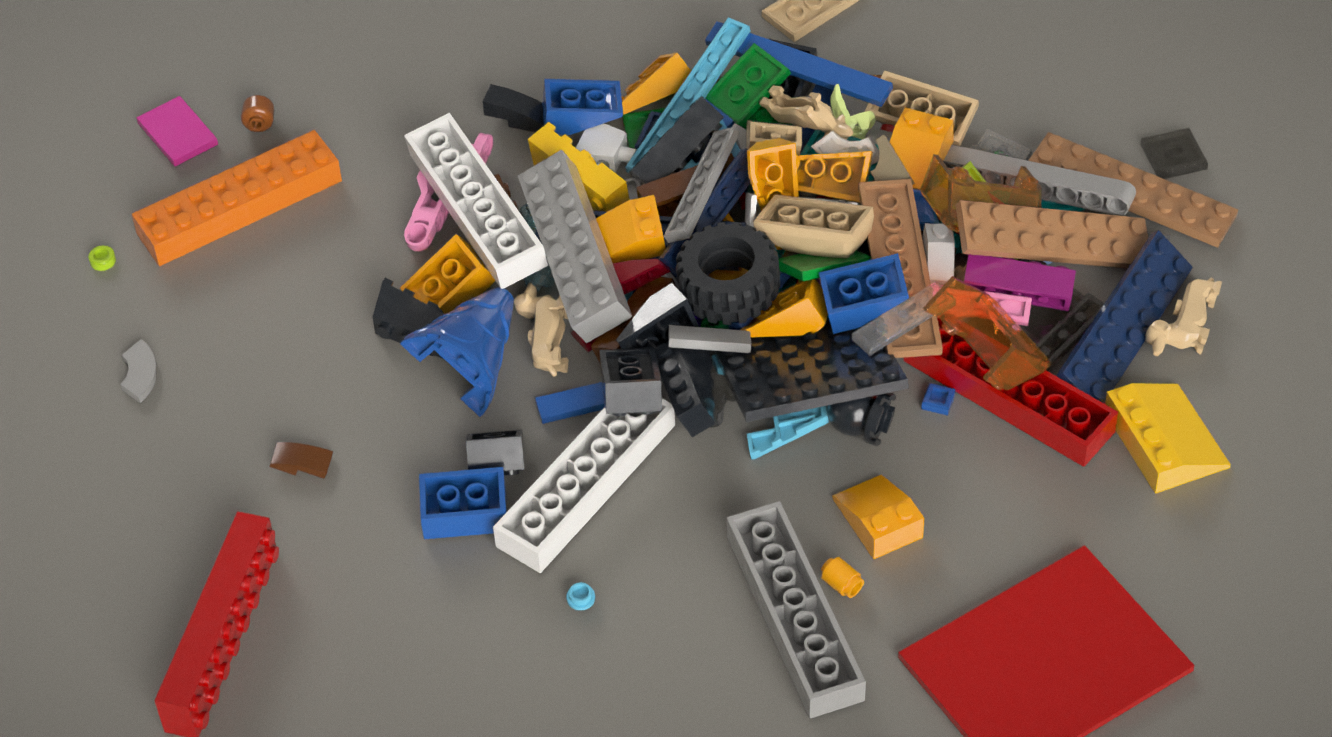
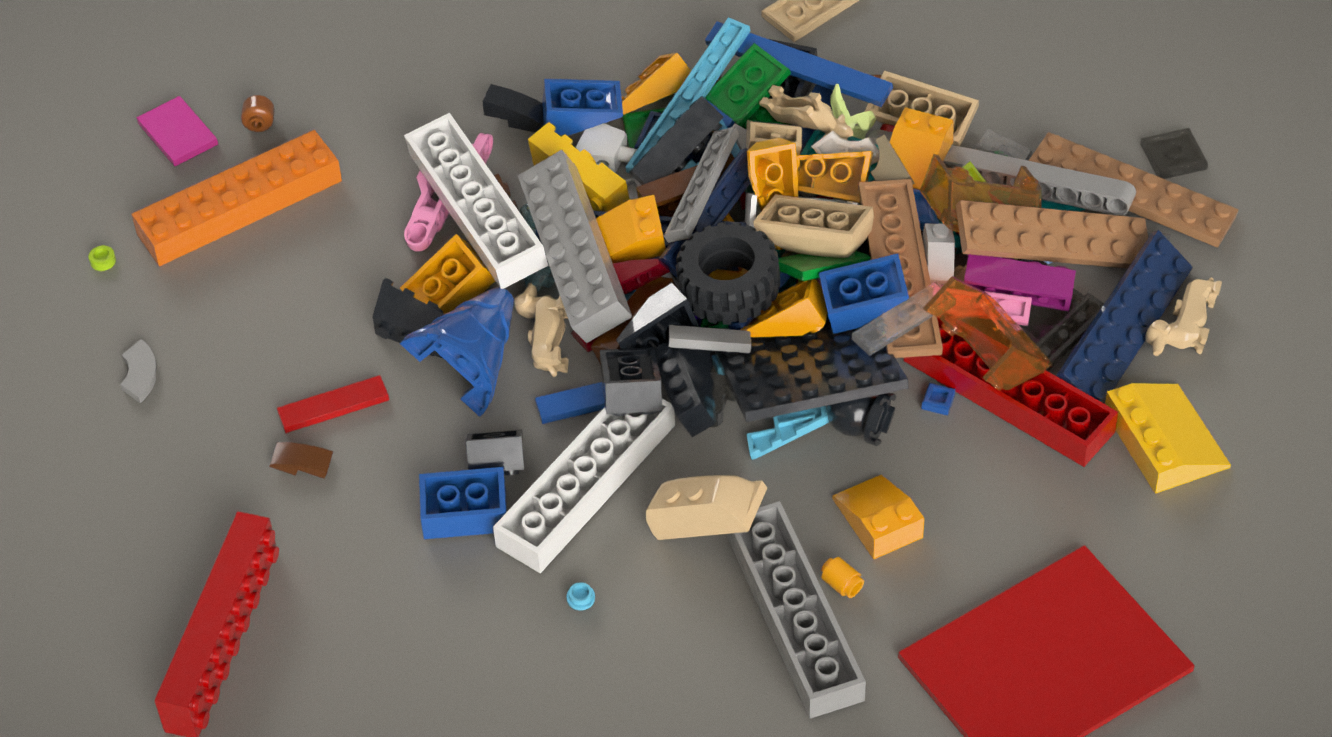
(332, 404): none -> red tile
(704, 506): none -> tan windscreen

